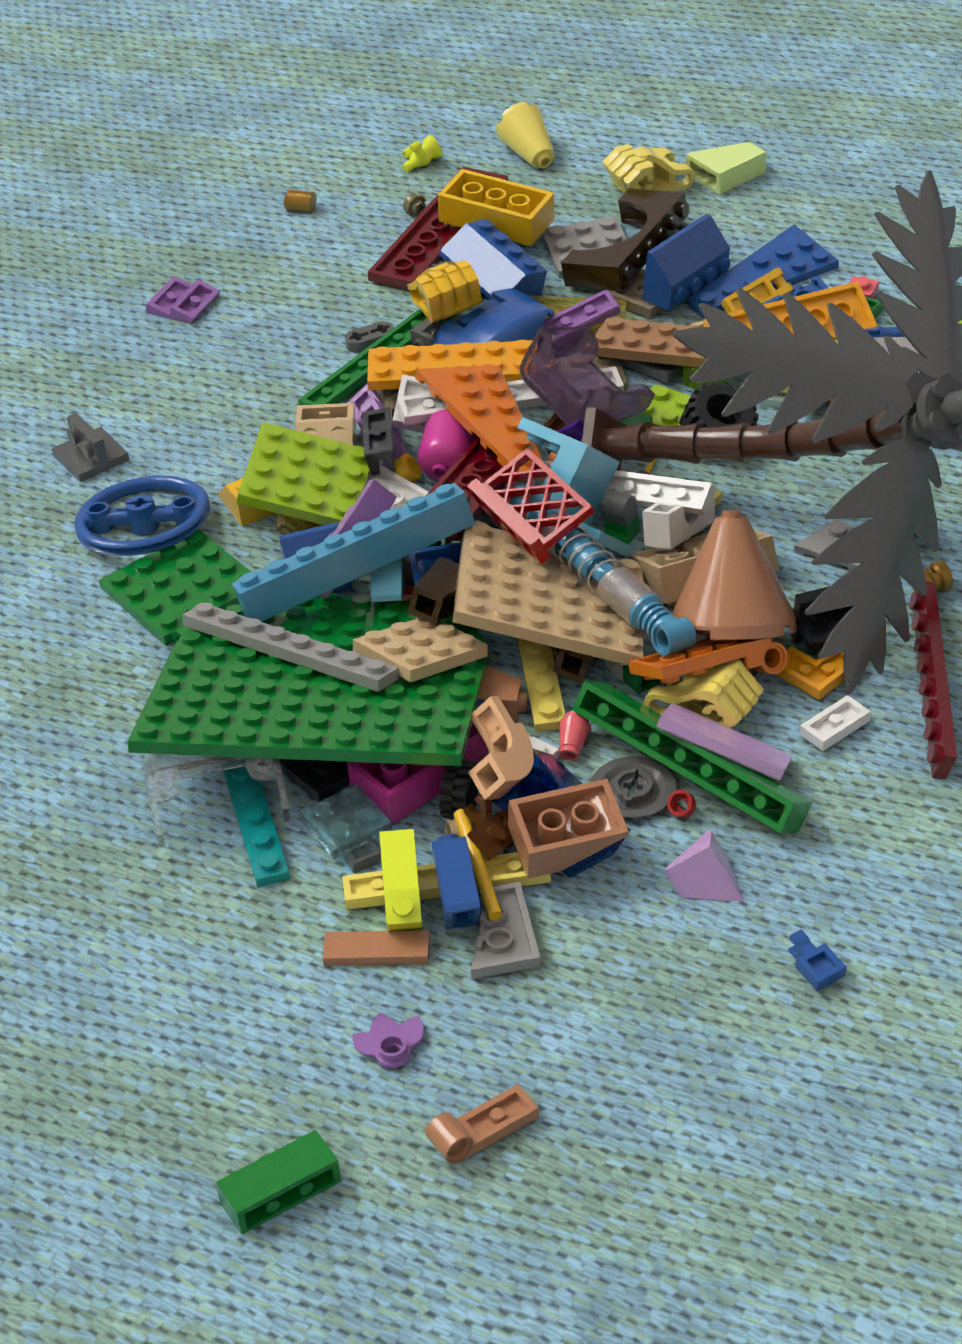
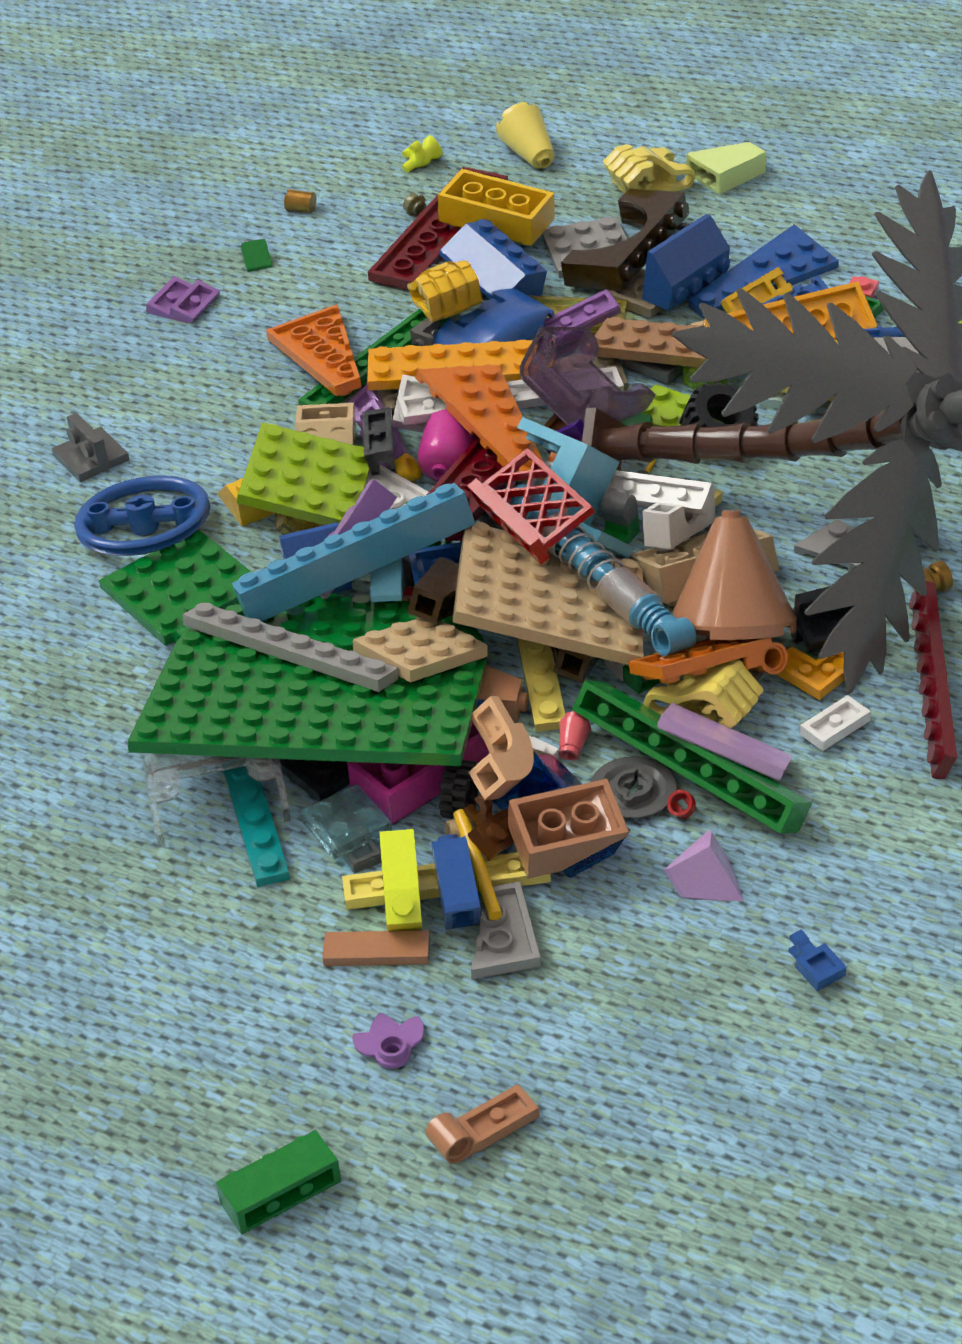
(256, 255): none -> green slope
(321, 348): none -> orange wing
(361, 338): dark grey beam -> none

